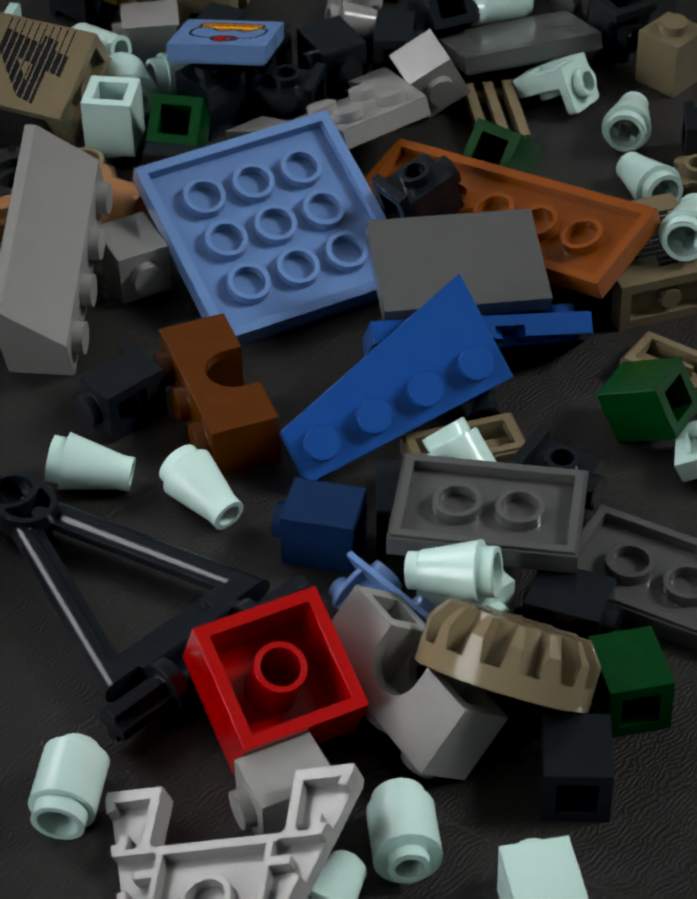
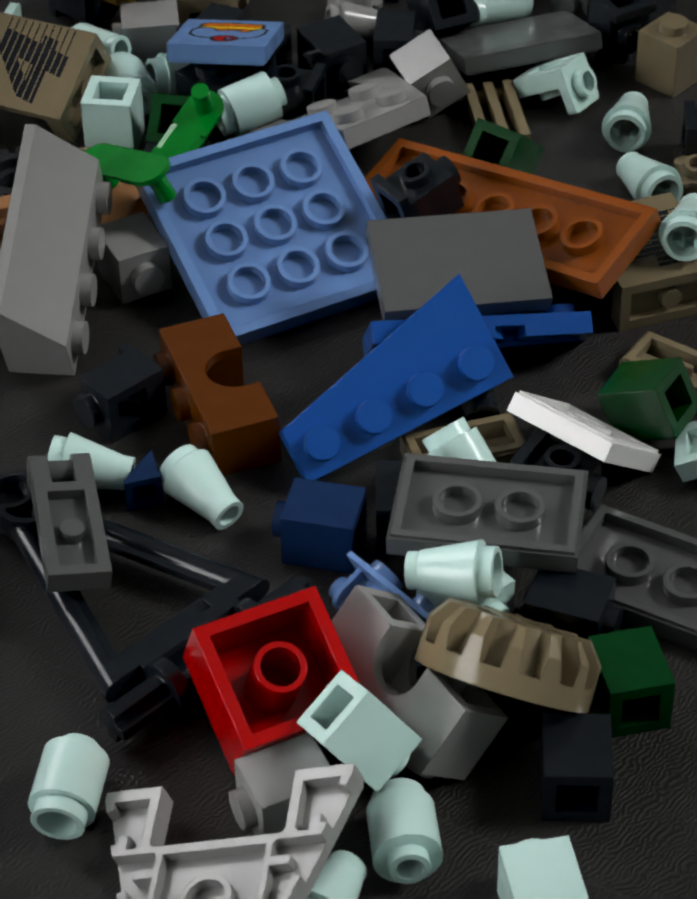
(69, 523): none -> dark grey plate
(134, 168): none -> green piece
(144, 485): none -> dark blue piece
(192, 122): none -> green piece
(251, 104): none -> light aqua brick
(360, 730): none -> light aqua brick
(584, 431): none -> white tile

